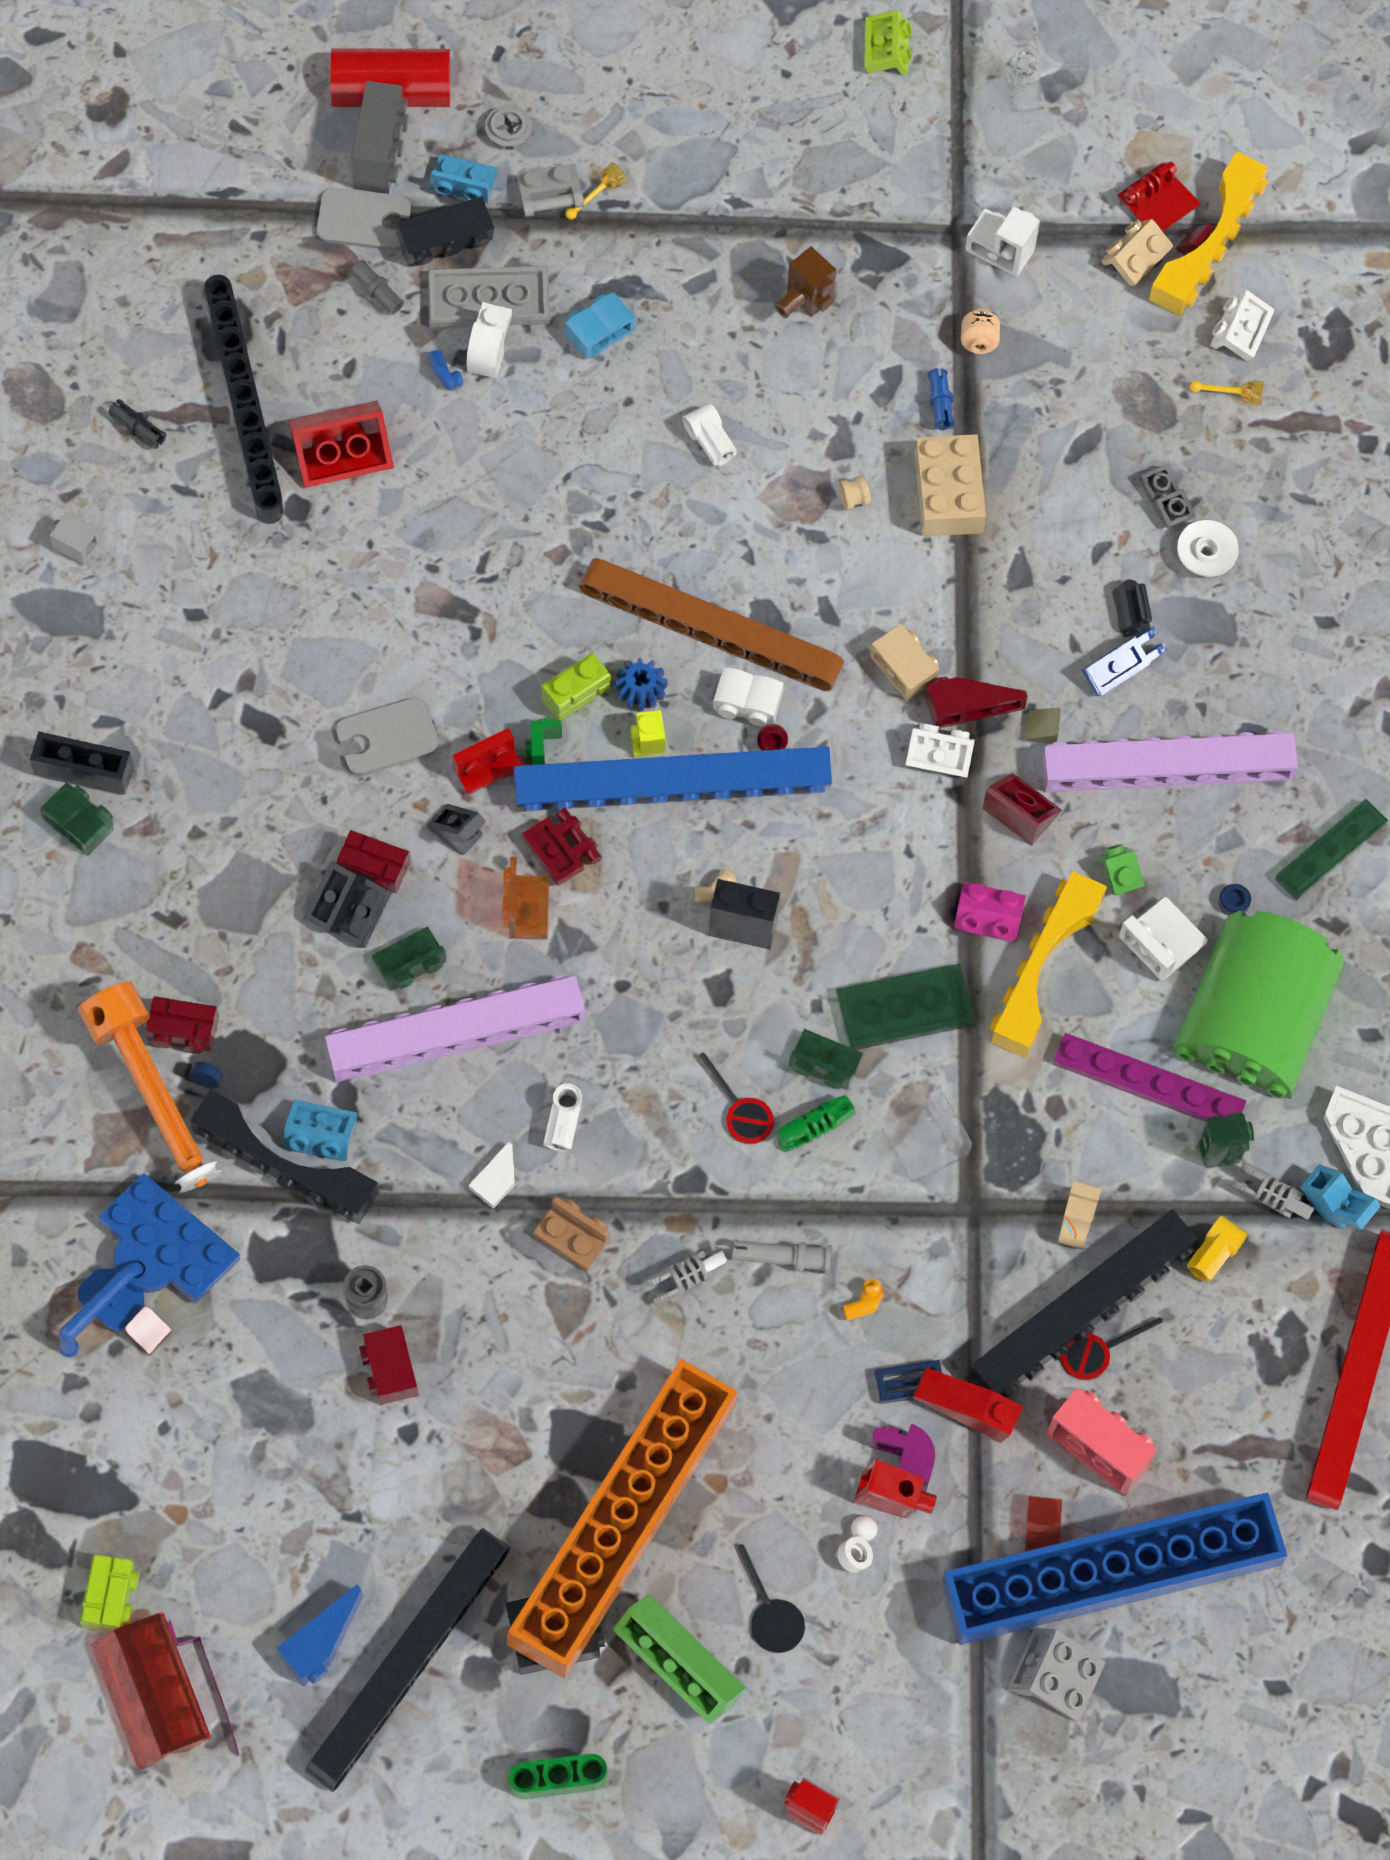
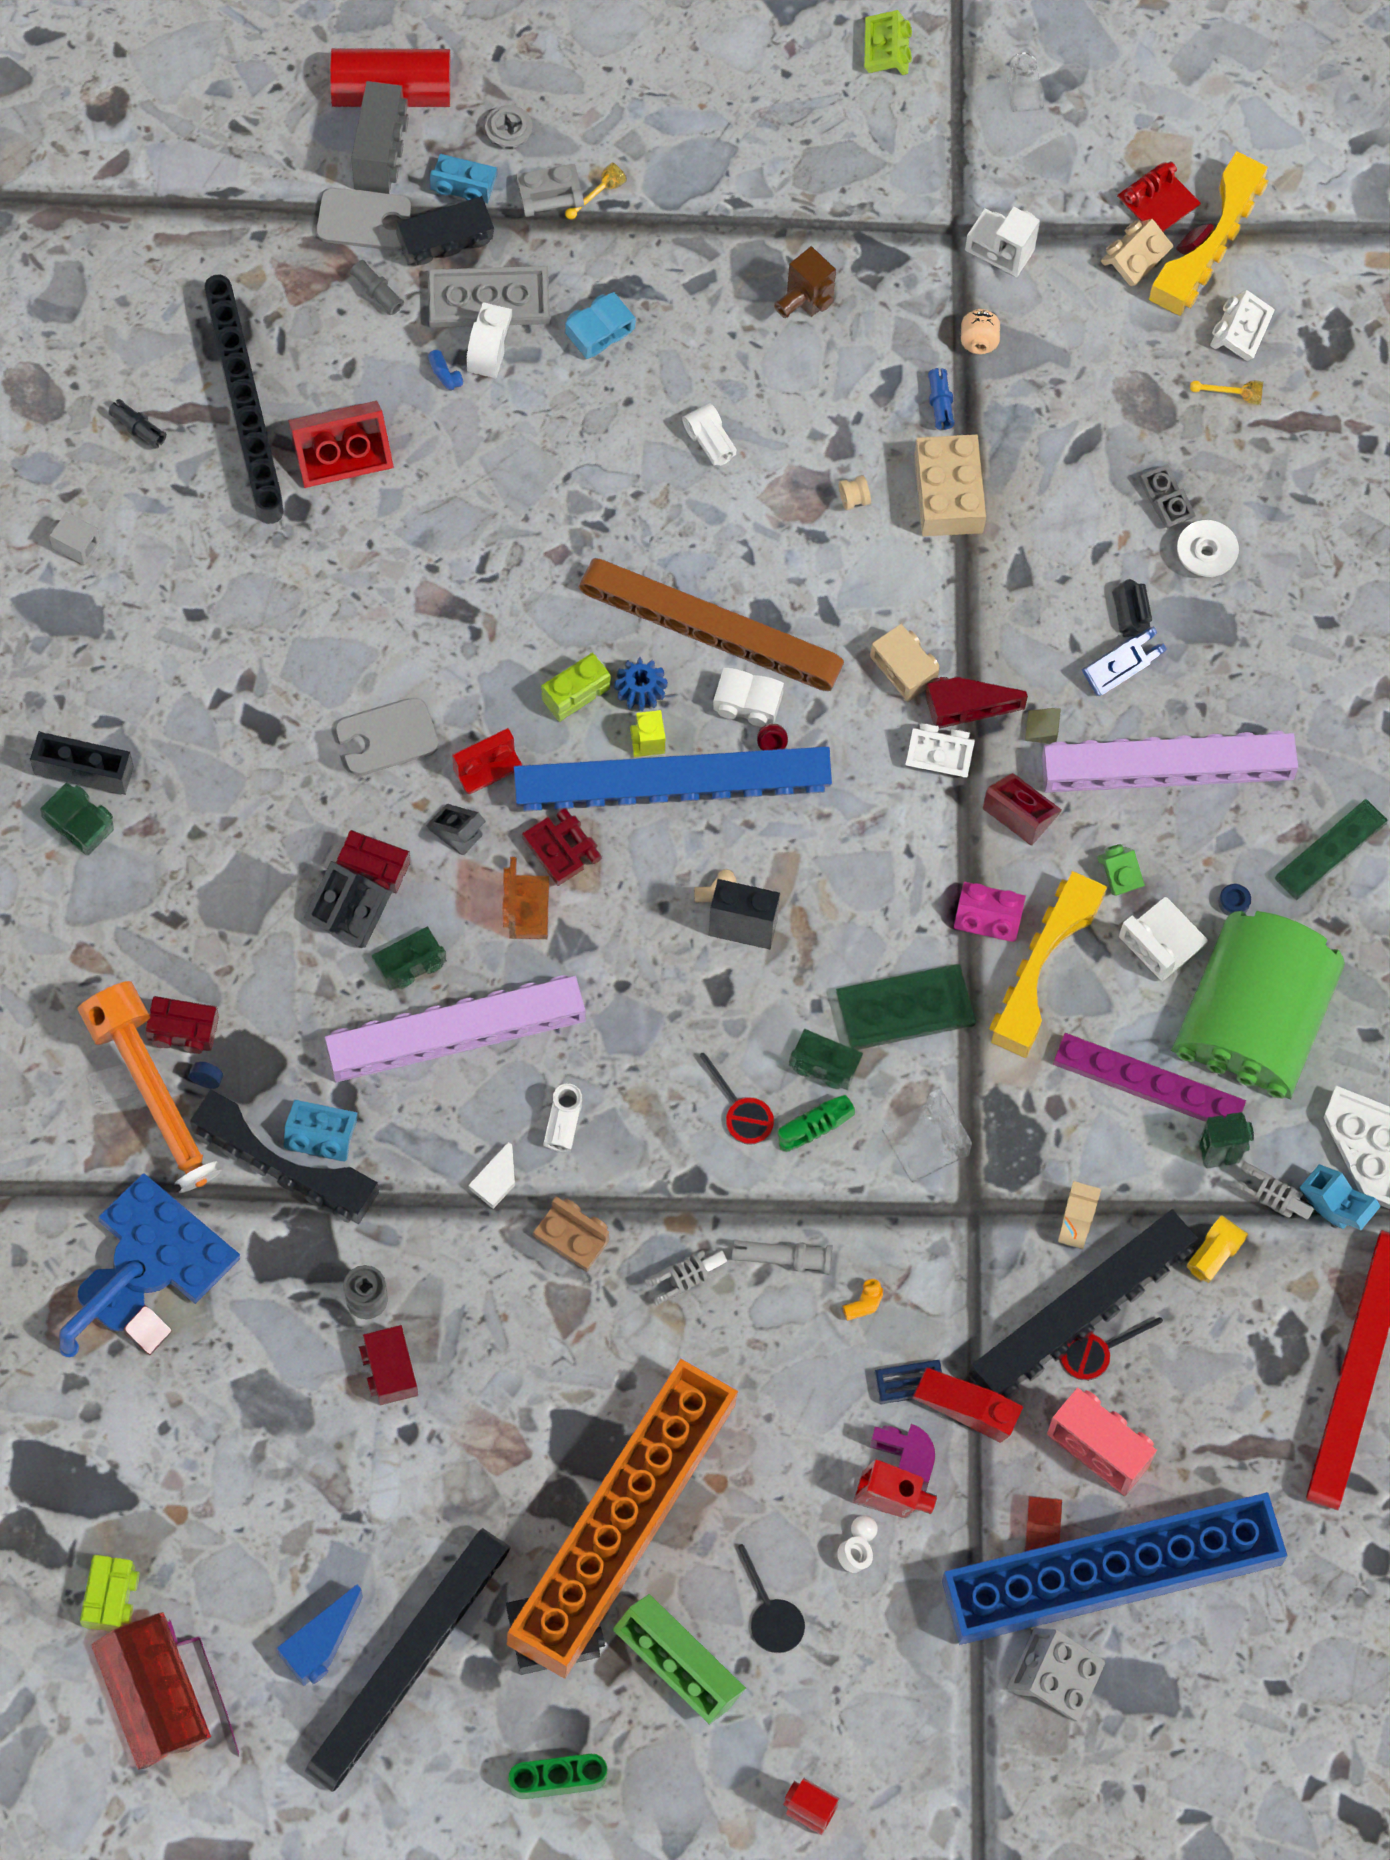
(541, 729): green bracket -> none

